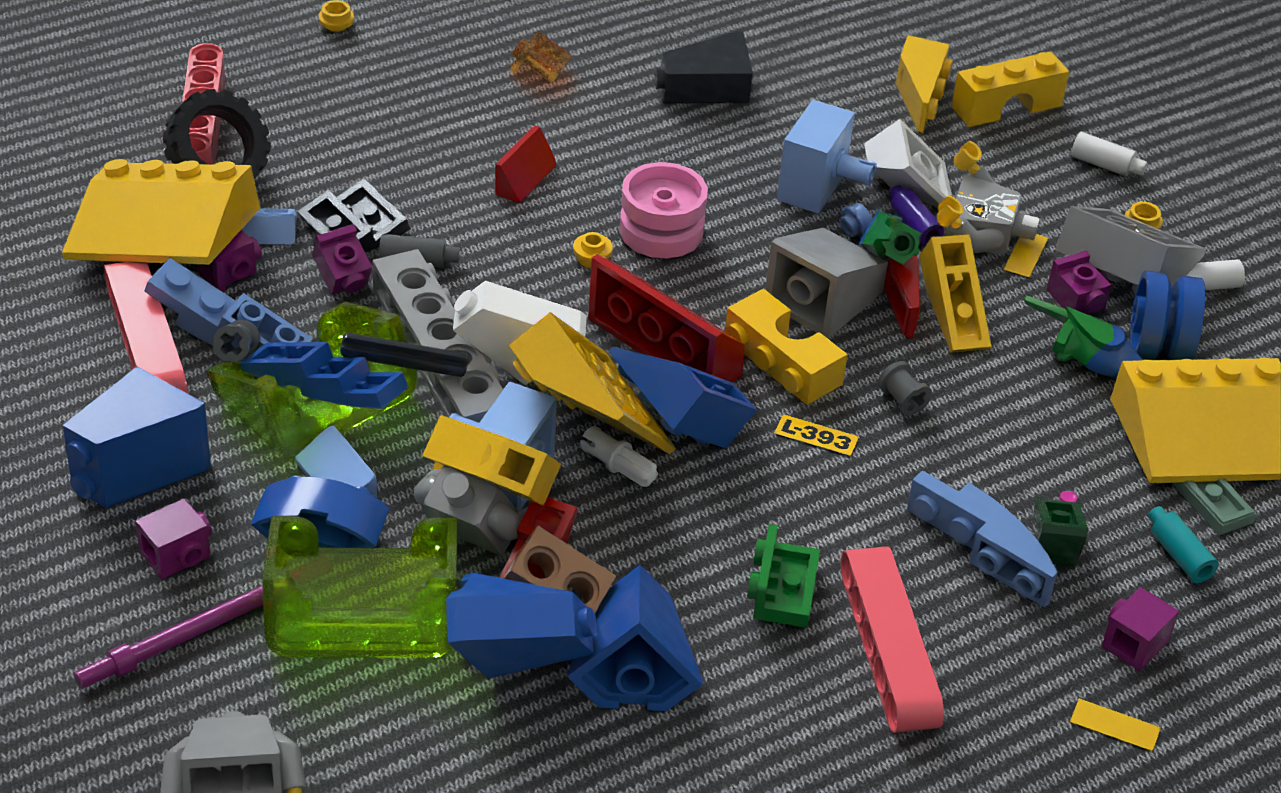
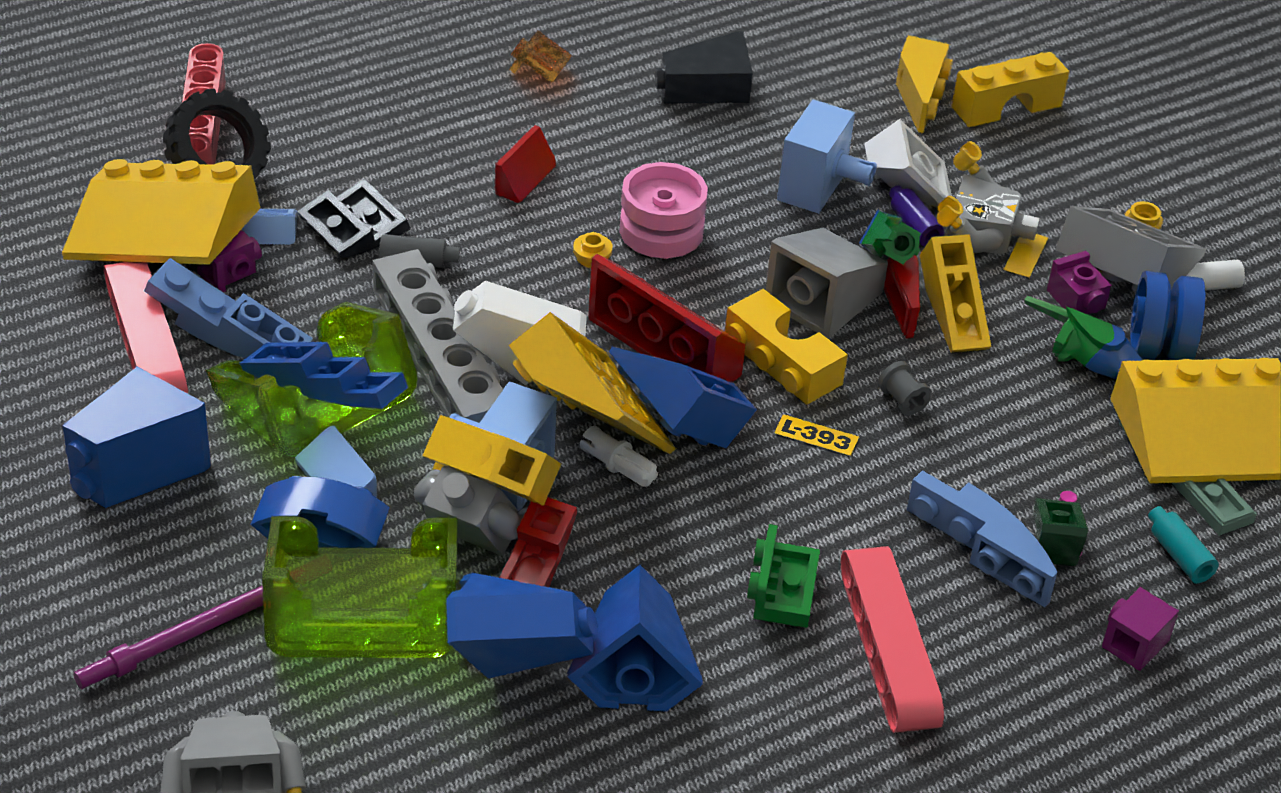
(174, 538): magenta brick -> none
(225, 336): dark grey bush -> none
(336, 16): yellow plate -> none
(342, 260): magenta brick -> none
(404, 354): black axle -> none
(562, 568): medium nougat brick -> none
(855, 220): medium blue plate -> none
(1107, 155): white cylinder -> none
(1115, 724): yellow sticker -> none

